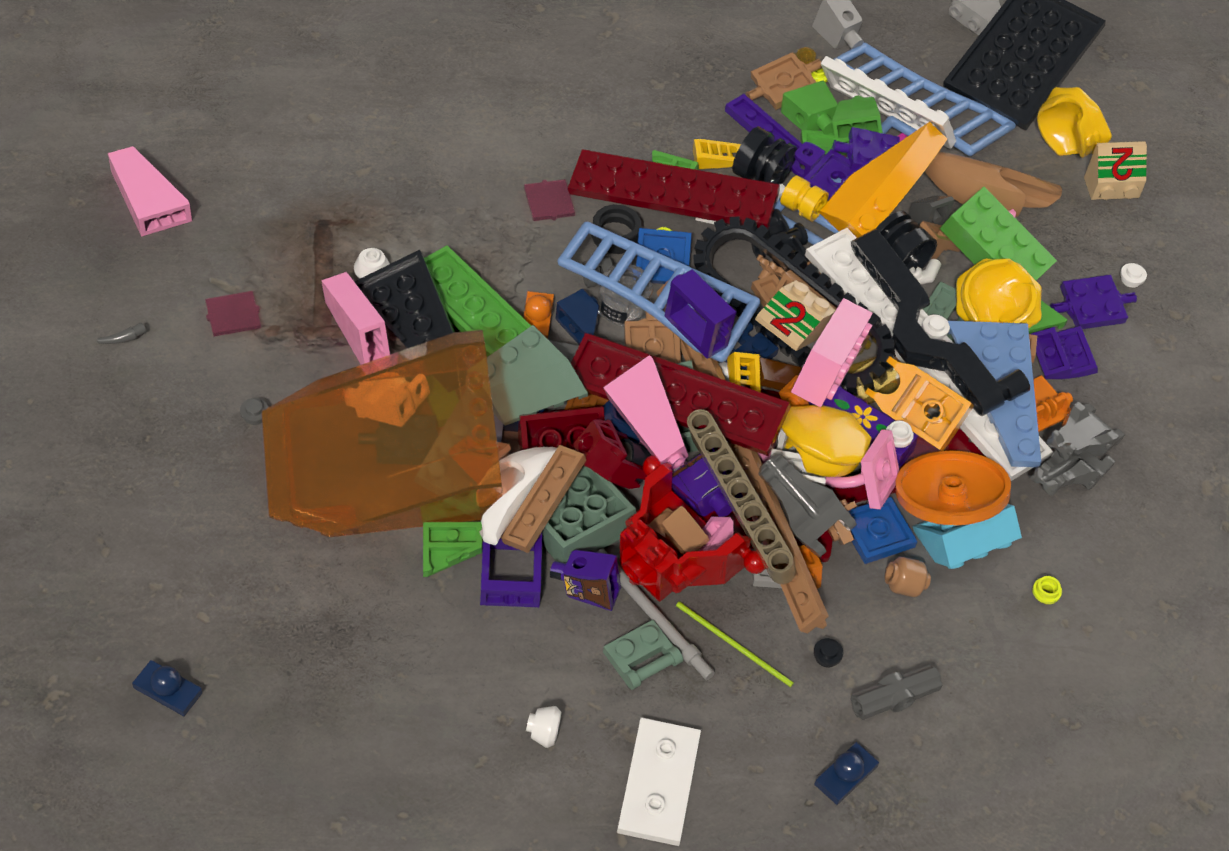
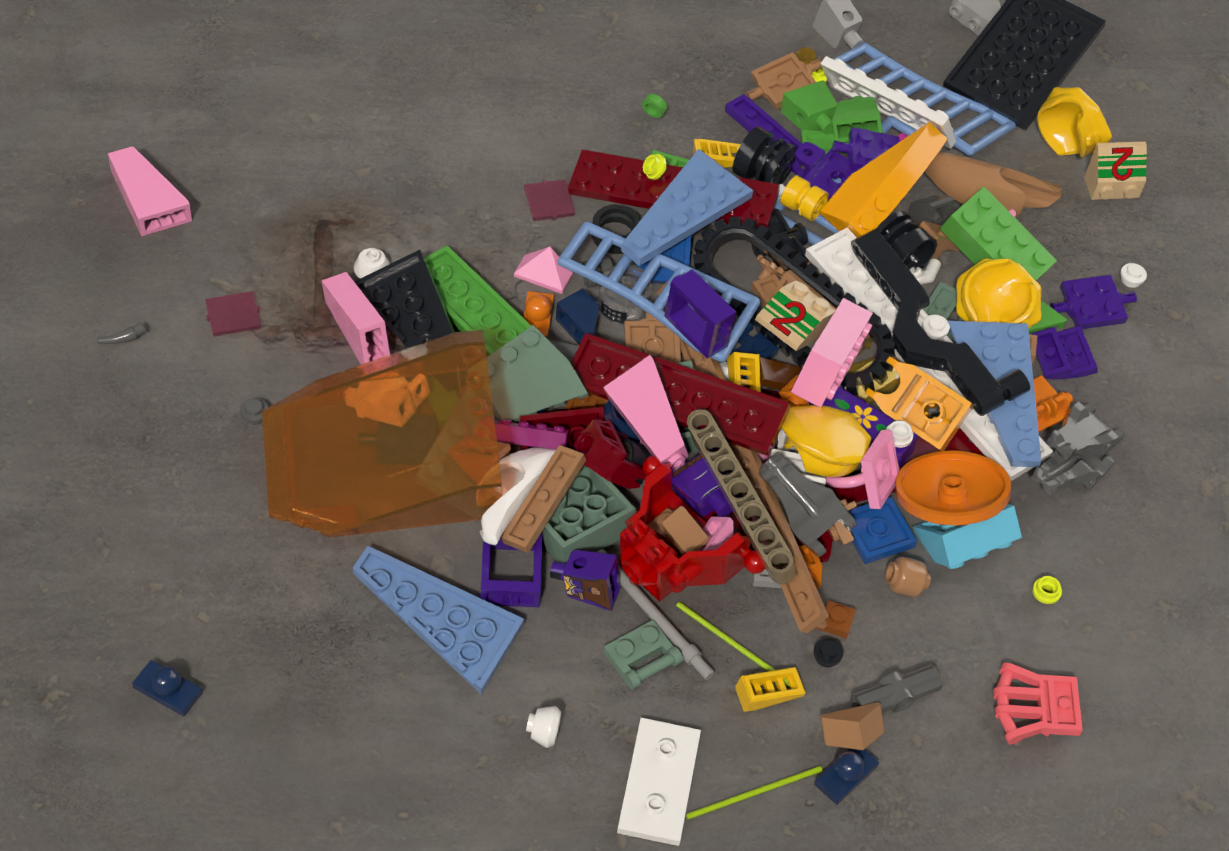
(449, 544): bright green wing -> none
(451, 621): none -> medium blue wing
(530, 435): none -> magenta piece
(543, 270): none -> bright pink slope
(654, 106): none -> bright green tile
(654, 166): none -> neon yellow plate
(690, 202): none -> medium blue wing
(751, 694): none -> yellow slope
(757, 791): none -> lime piece
(839, 619): none -> dark orange plate
(853, 726): none -> medium nougat slope
(1057, 704): none -> coral plate

